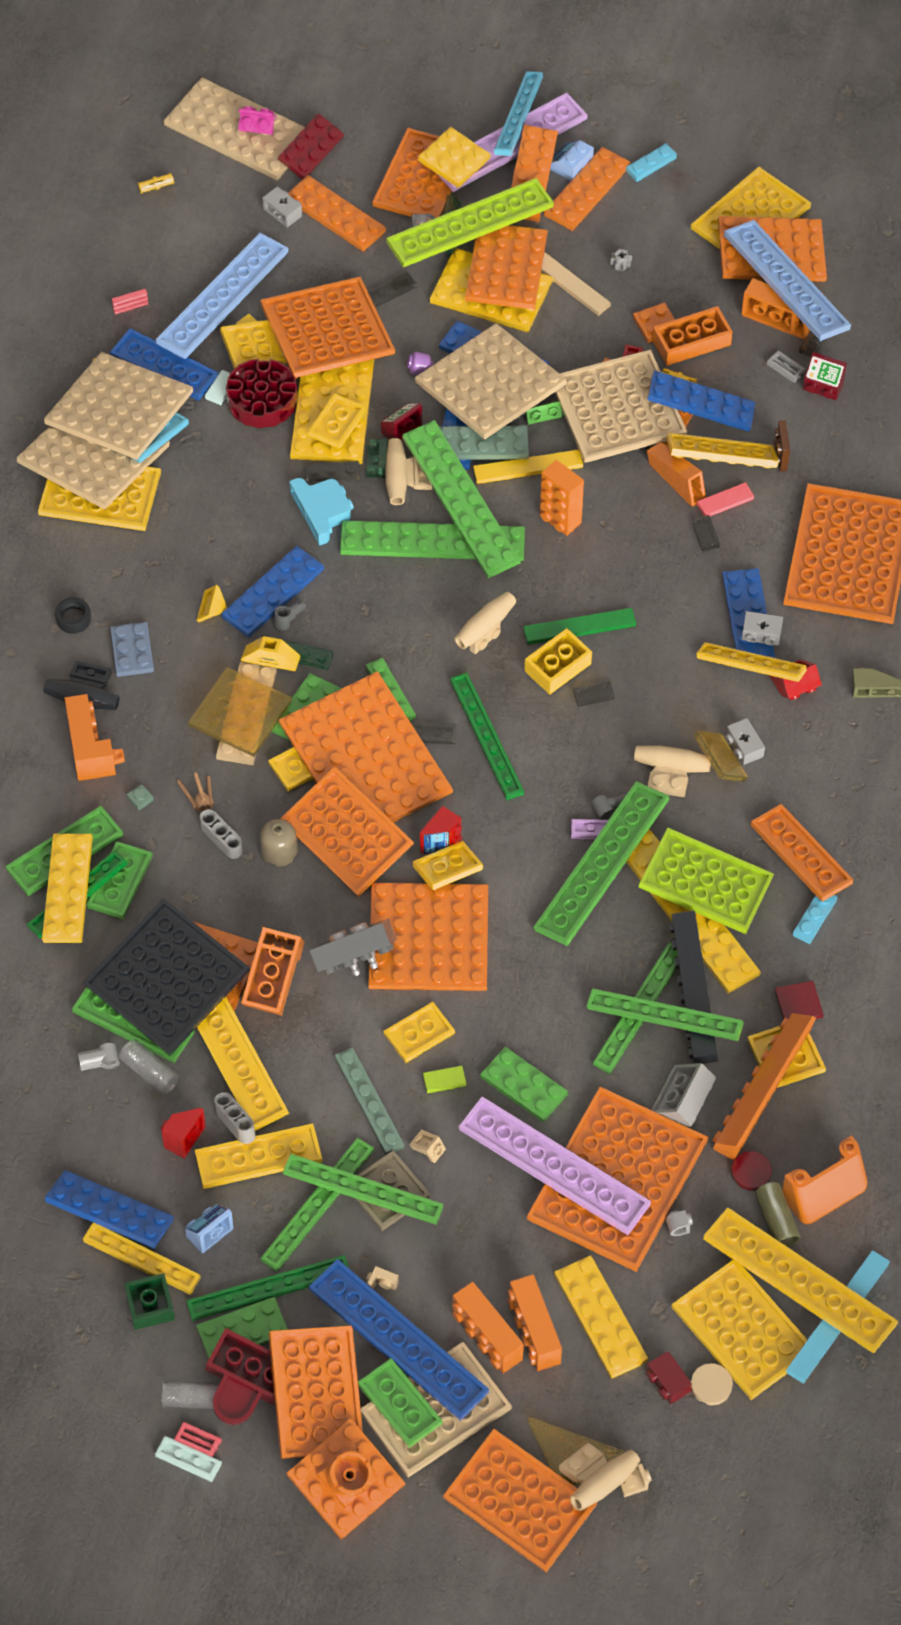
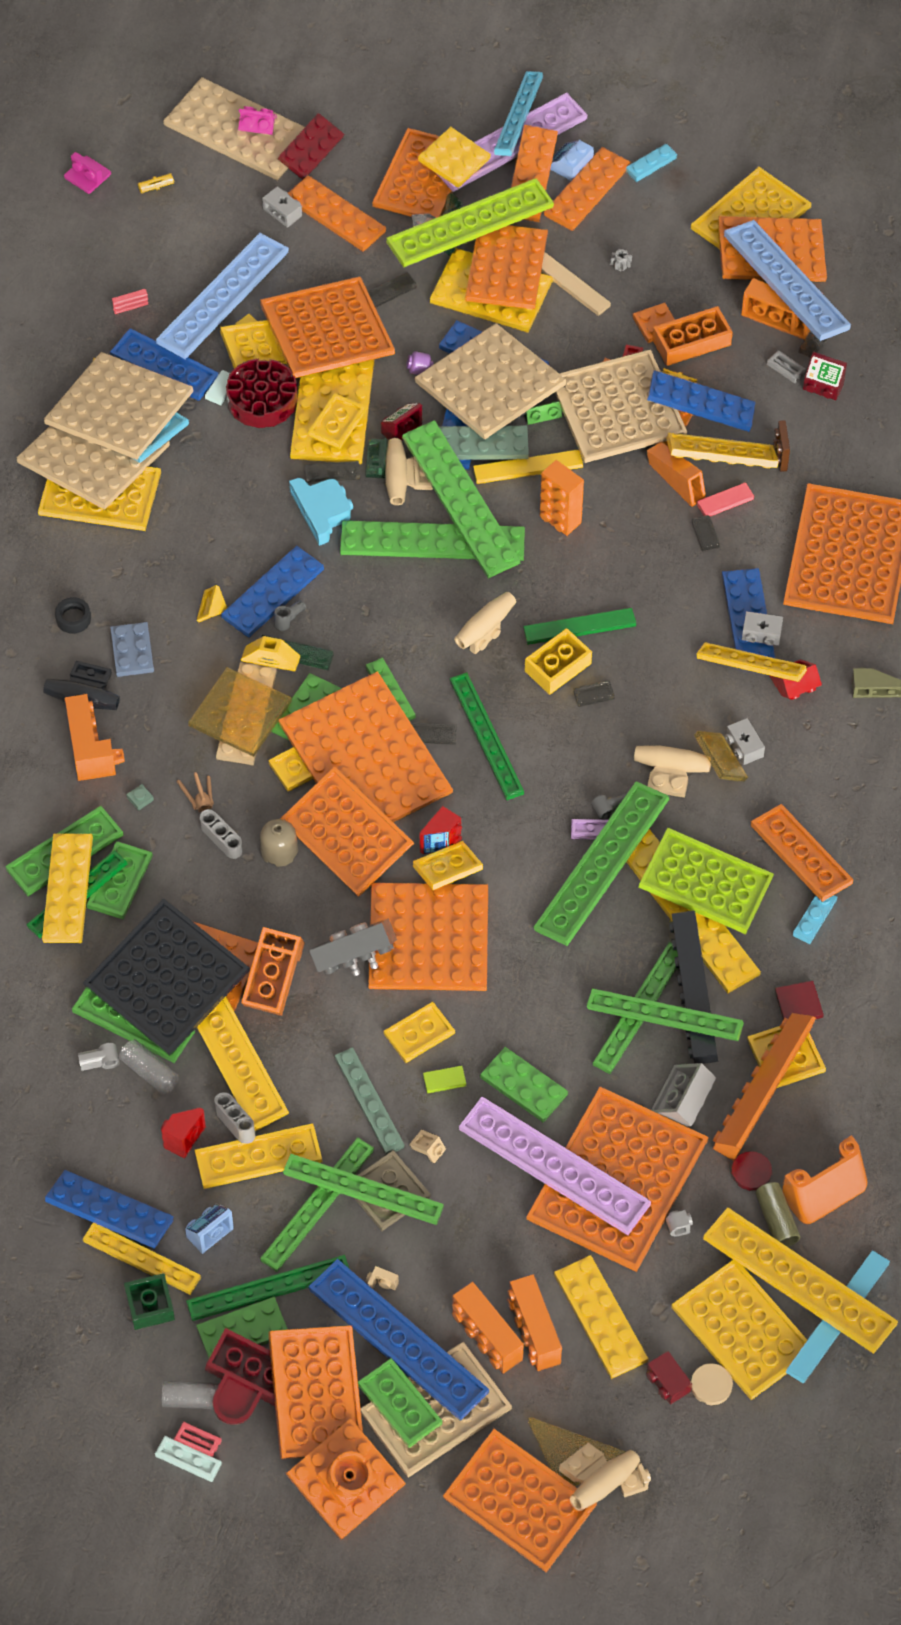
(86, 173): none -> dark pink bracket

